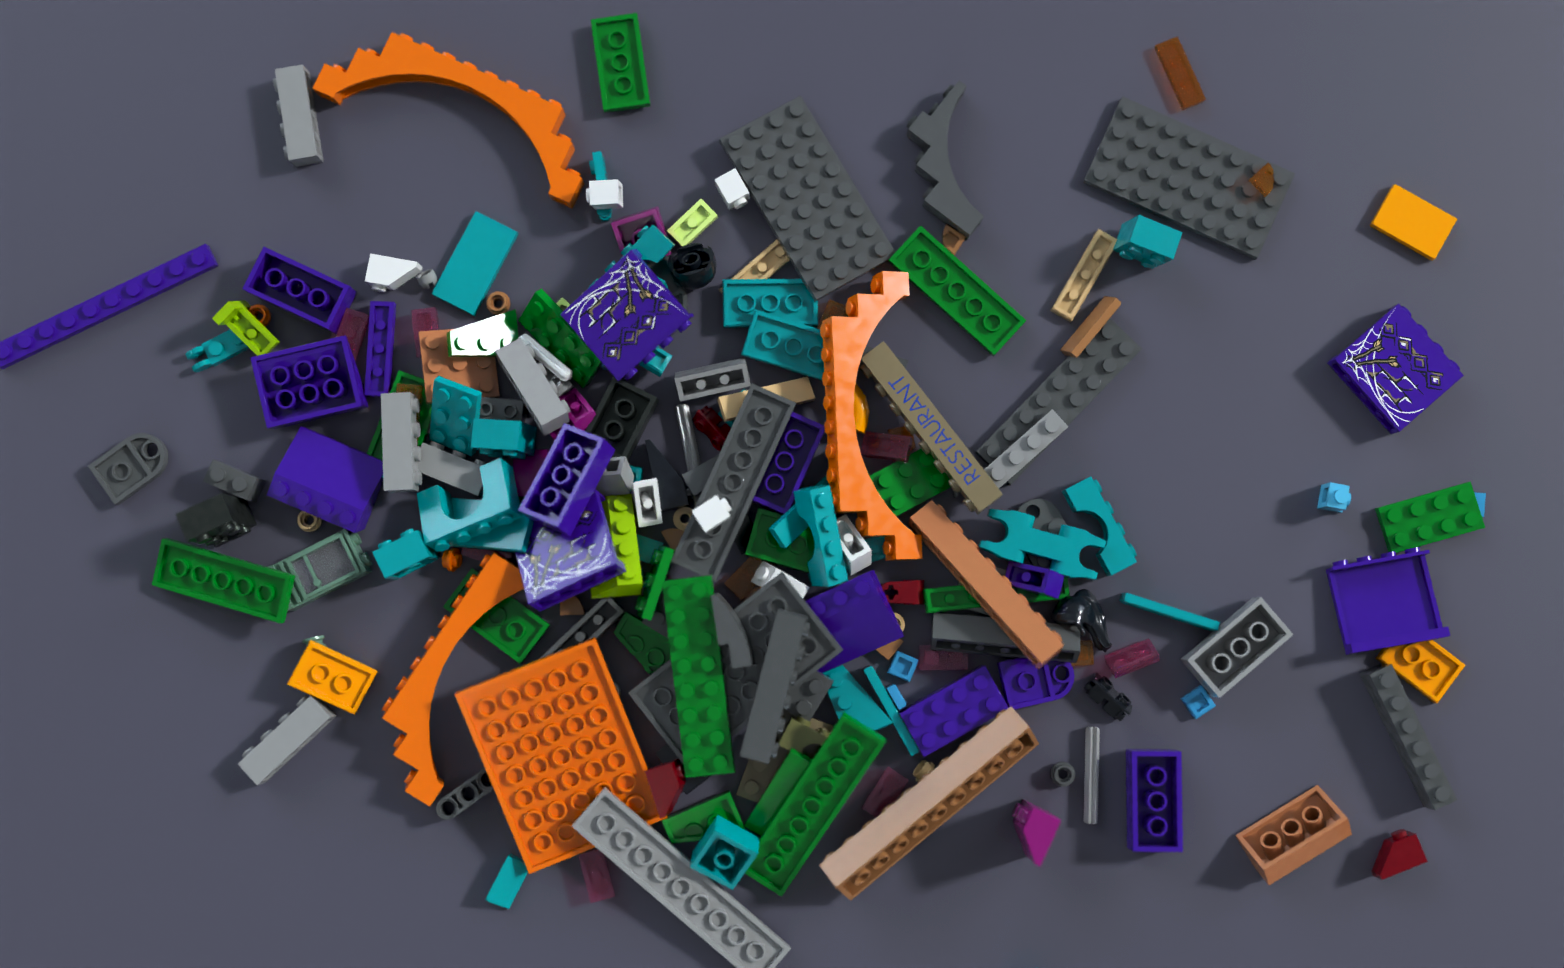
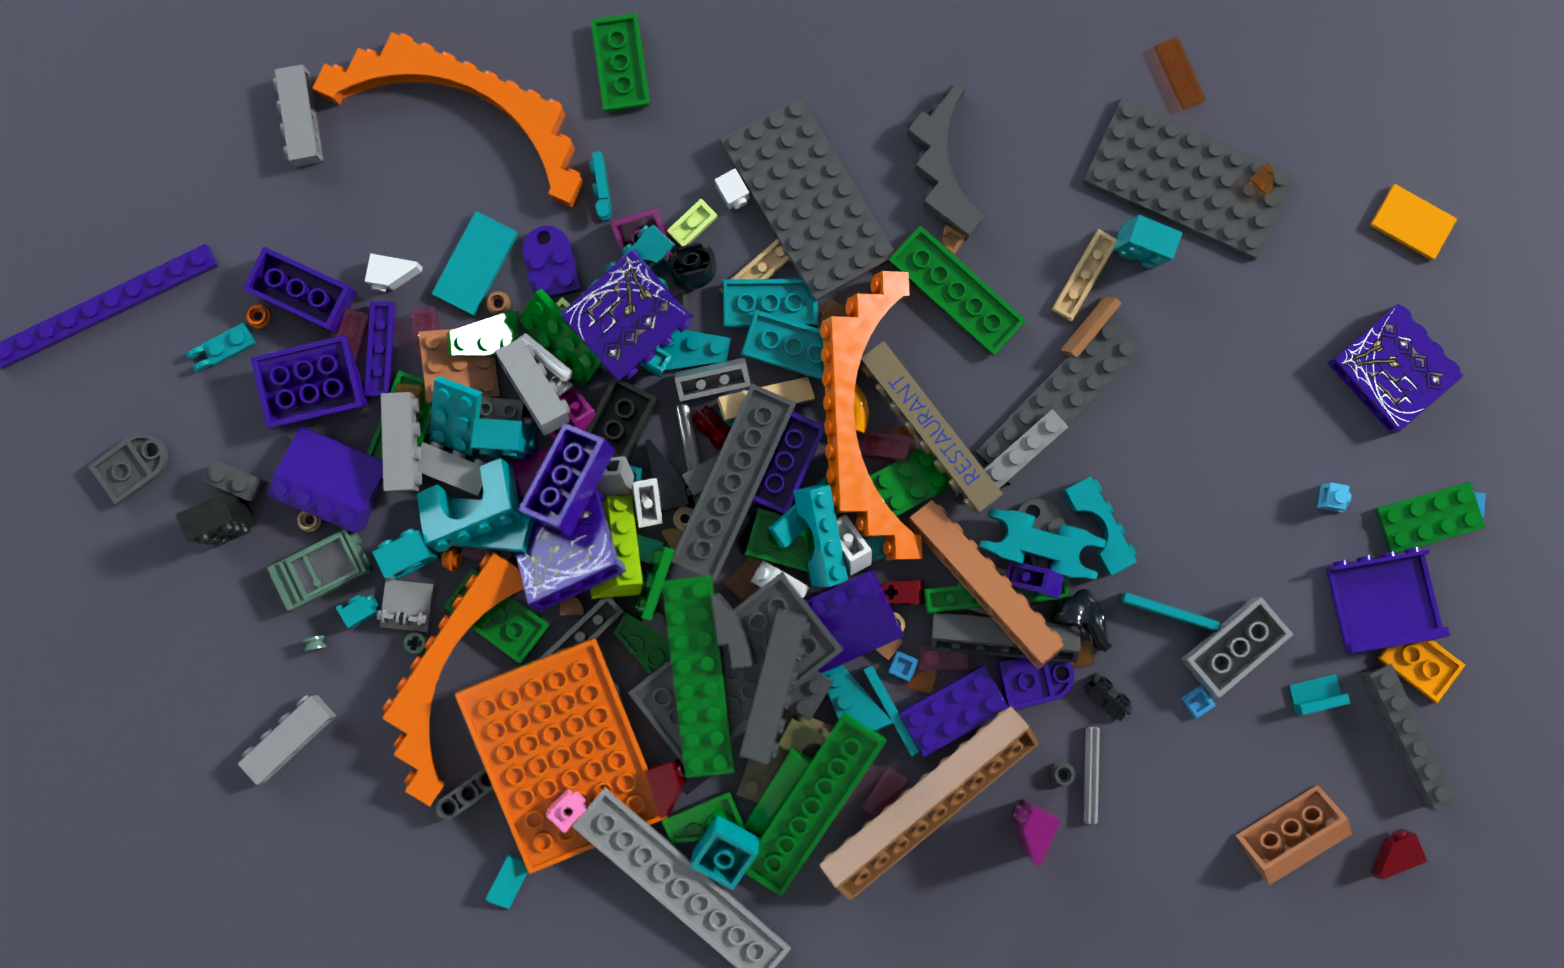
(223, 580): green plate -> none
(246, 326): lime bracket -> none
(332, 677): light orange tile -> none
(358, 610): none -> teal brick
(406, 605): none -> light grey hinge
(412, 636): none -> sand green bush
(426, 278): light grey hinge -> none
(550, 264): none -> dark purple plate
(567, 799): none -> bright pink brick
(596, 875): clear pink plate -> none
(605, 194): white brick -> none
(696, 349): none -> teal wing
(712, 513): white brick -> none
(896, 696): dark azure tile -> none
(923, 681): none -> clear orange tile
(923, 768): tan plate -> none
(1132, 658): clear pink plate -> none
(1154, 800): dark purple brick -> none
(1317, 695): none -> teal panel

